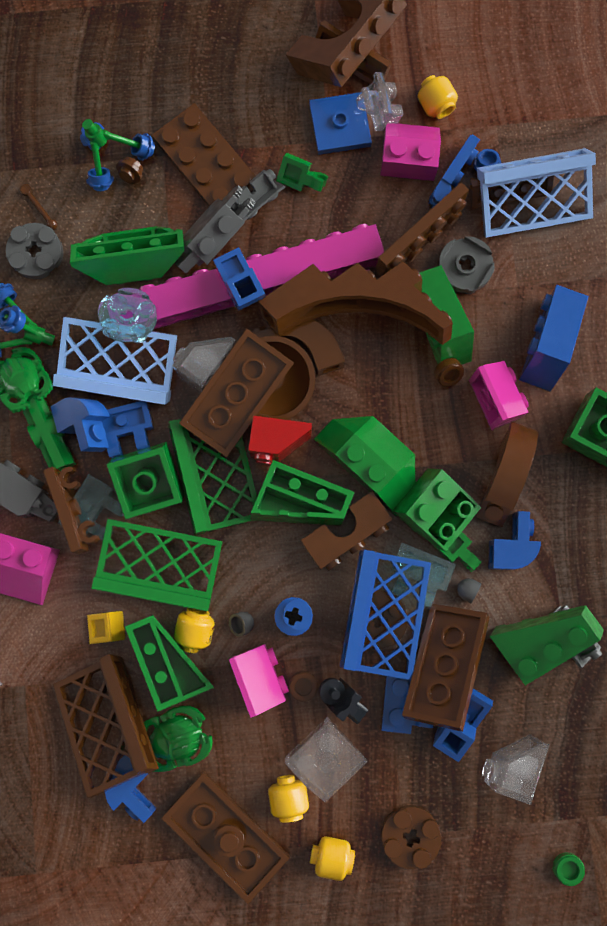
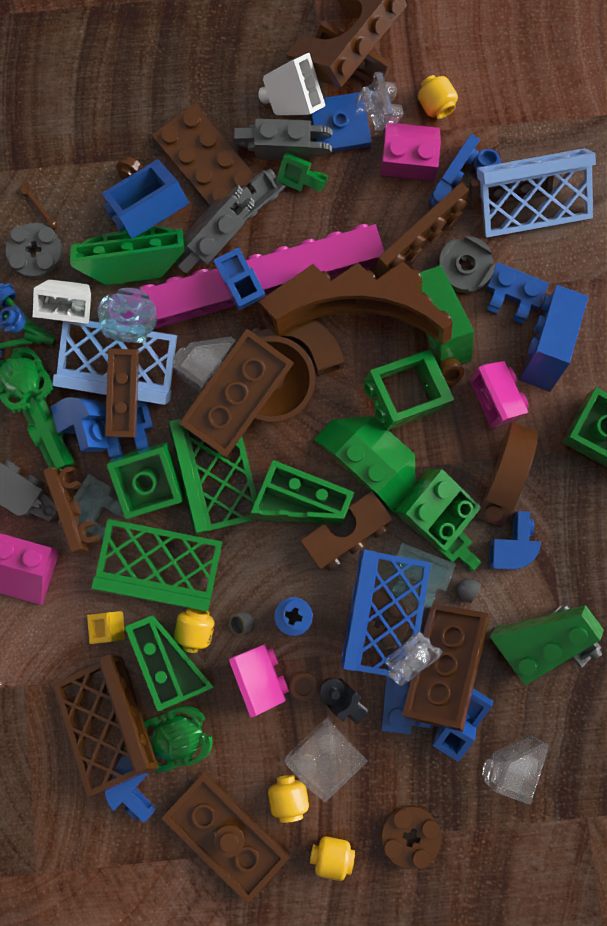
(63, 301): none -> white torso
(95, 137): plant -> none
(122, 392): none -> reddish brown plate
(144, 199): none -> blue window
(276, 137): none -> dark grey hinge
(276, 438): red slope -> none
(293, 88): none -> white torso
(412, 658): none -> clear hips
(431, 378): none -> green window
(516, 287): none -> blue plate
(568, 869): green tile -> none

